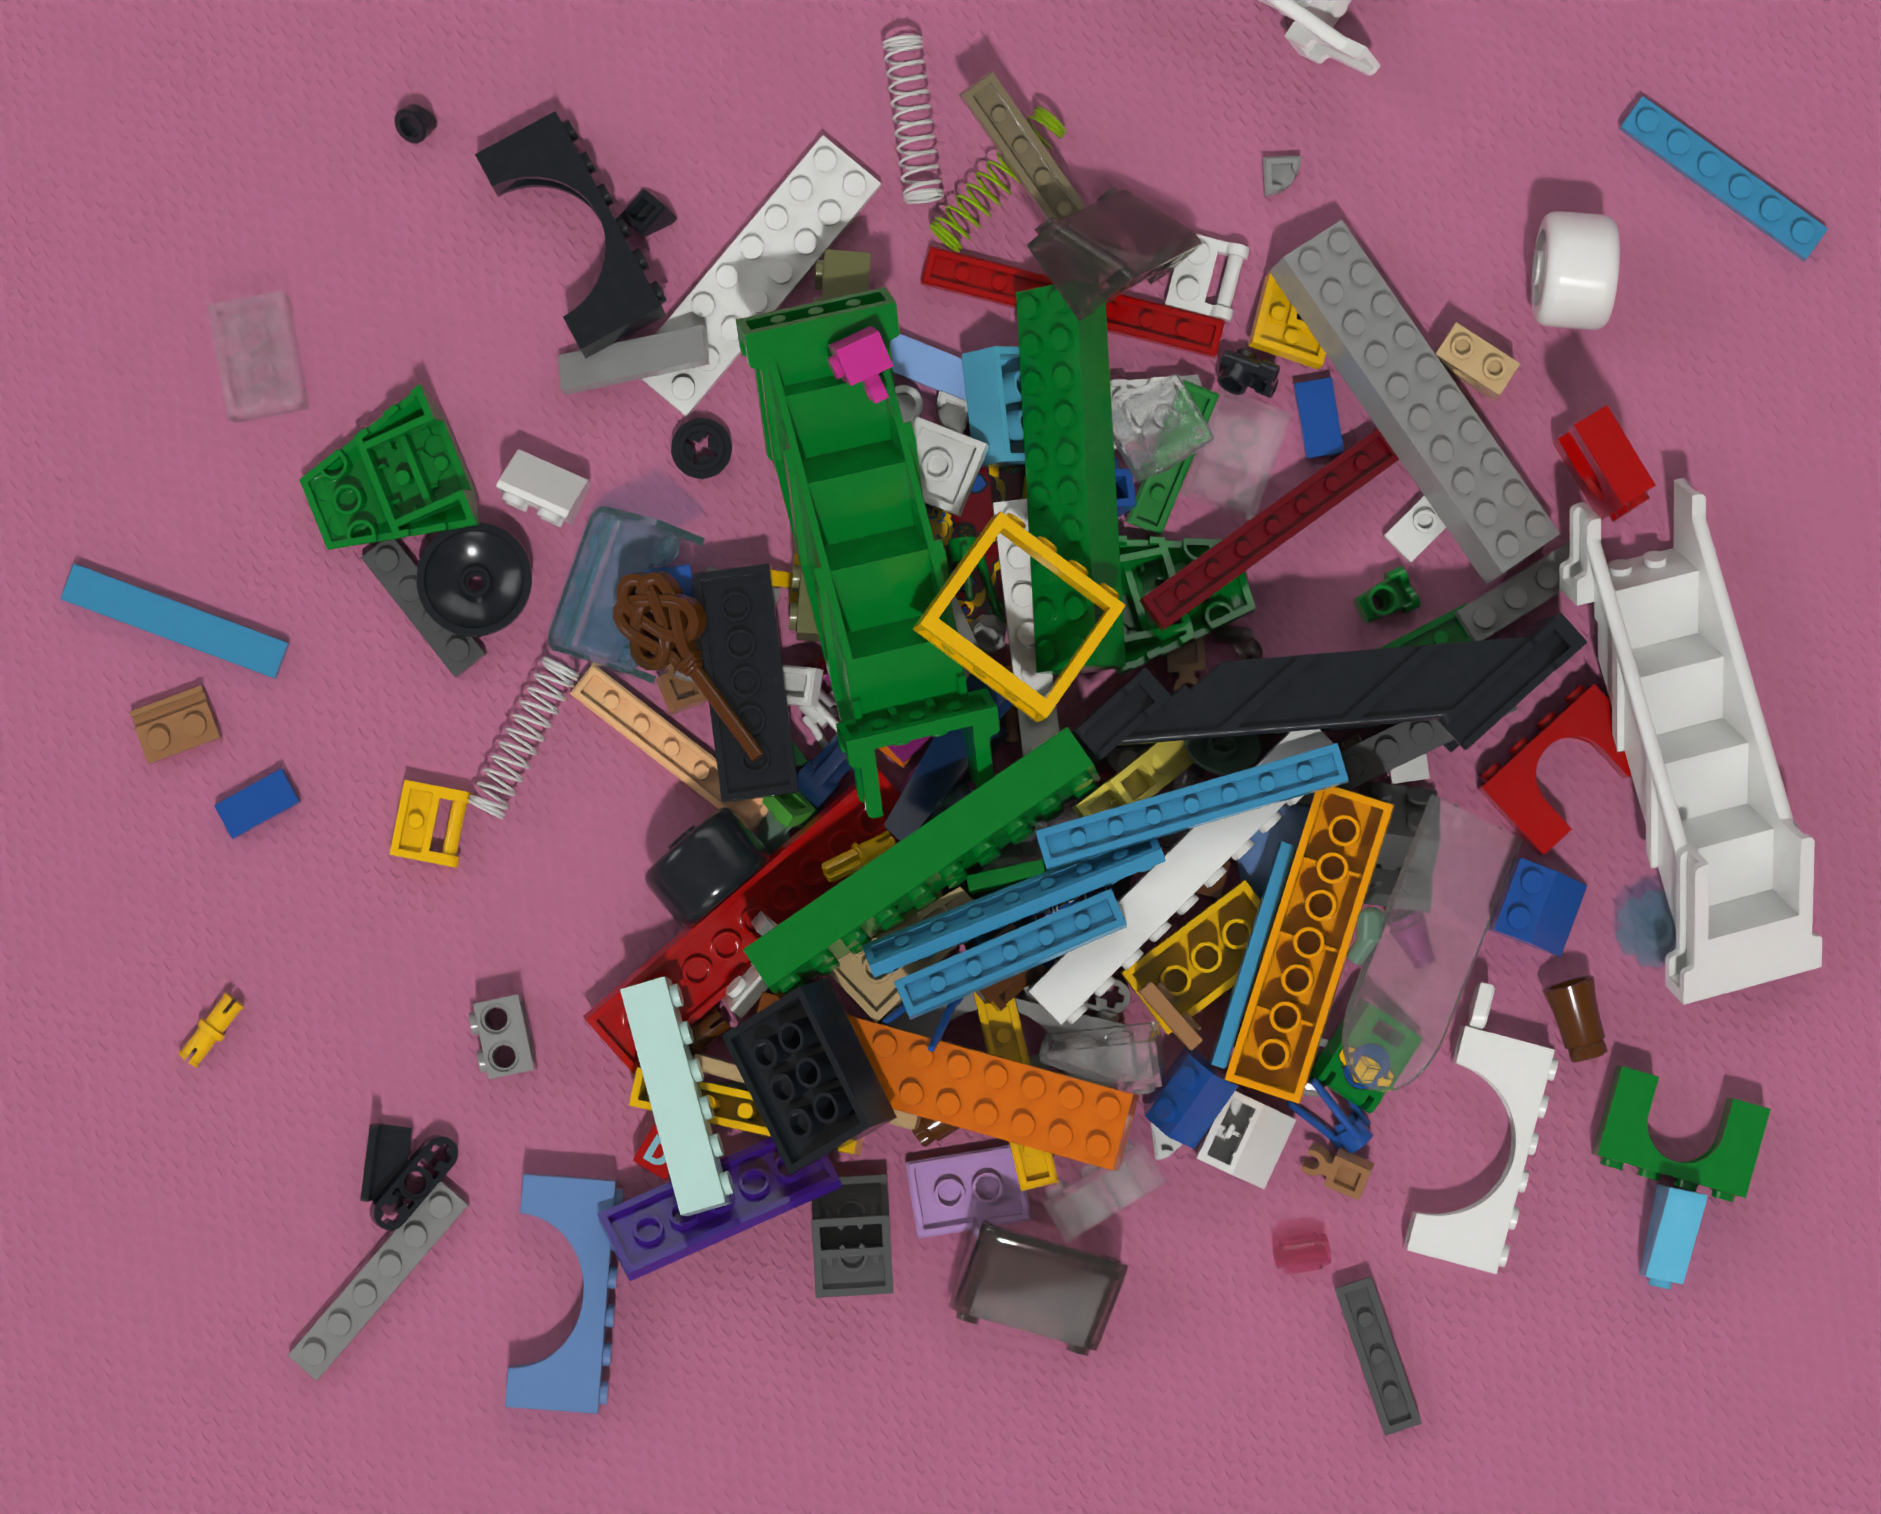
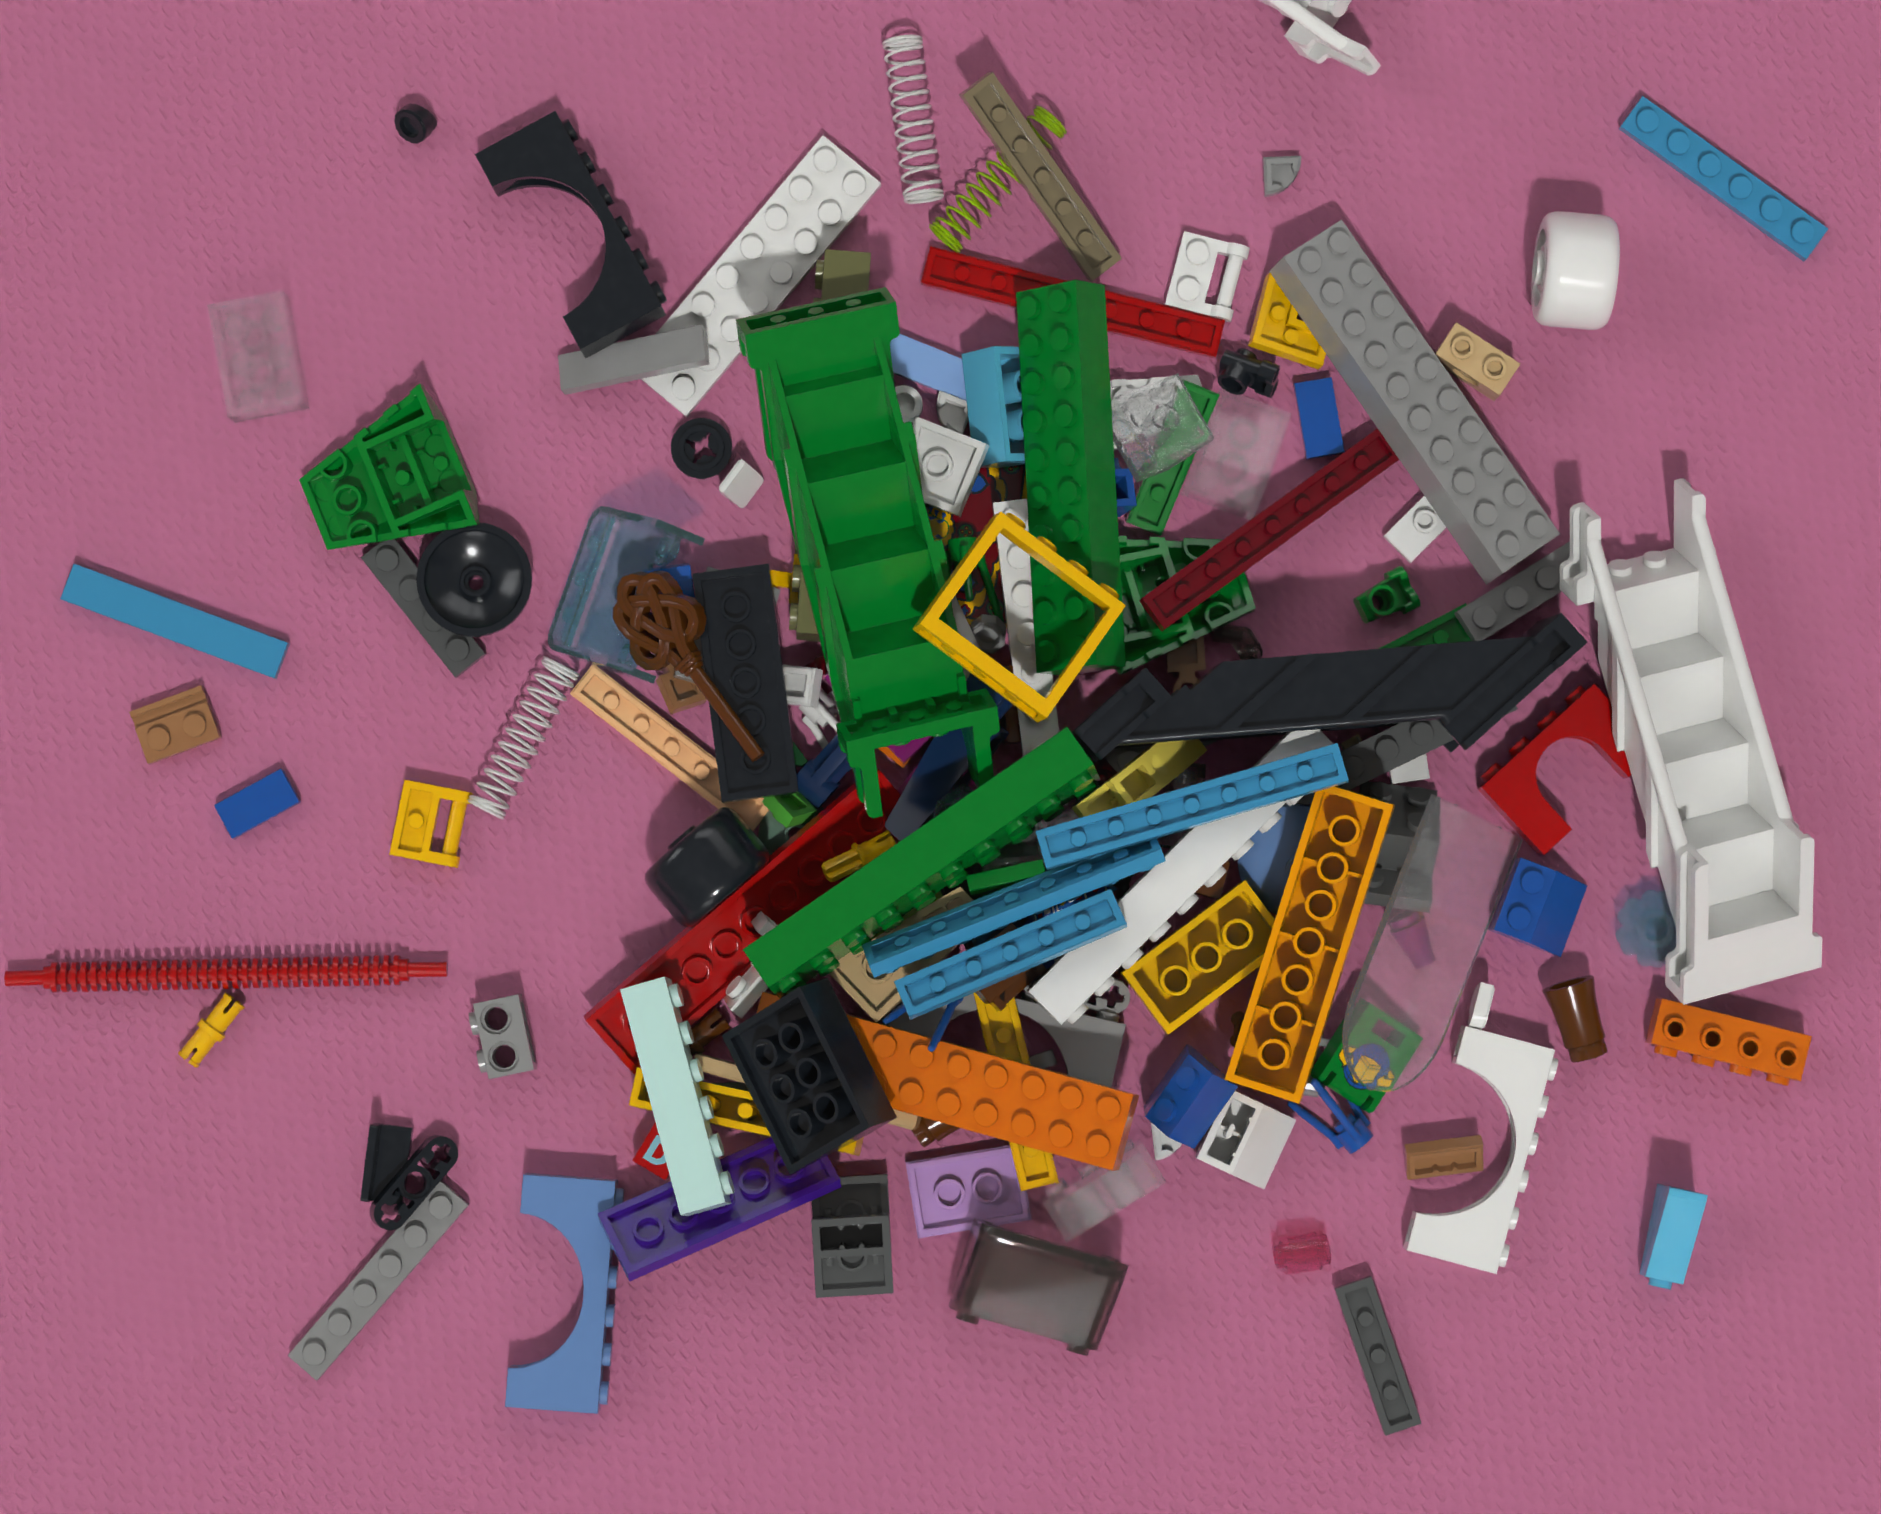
(165, 974): none -> red hose
(544, 487): white slope -> none
(647, 214): black slope -> none
(741, 484): none -> white slope
(861, 359): dark pink brick -> none
(1110, 249): clear smoke windscreen -> none
(1114, 1055): clear slope -> none
(1181, 1025): medium nougat plate -> none
(1225, 754): sand green dish -> none
(1252, 955): dark azure tile -> none
(1344, 1172): medium nougat plate -> none
(1368, 934): sand green arm -> none
(1444, 1157): none -> medium nougat plate
(1605, 465): red arch -> none
(1723, 1167): green arch -> none
(1729, 1040): none -> orange brick

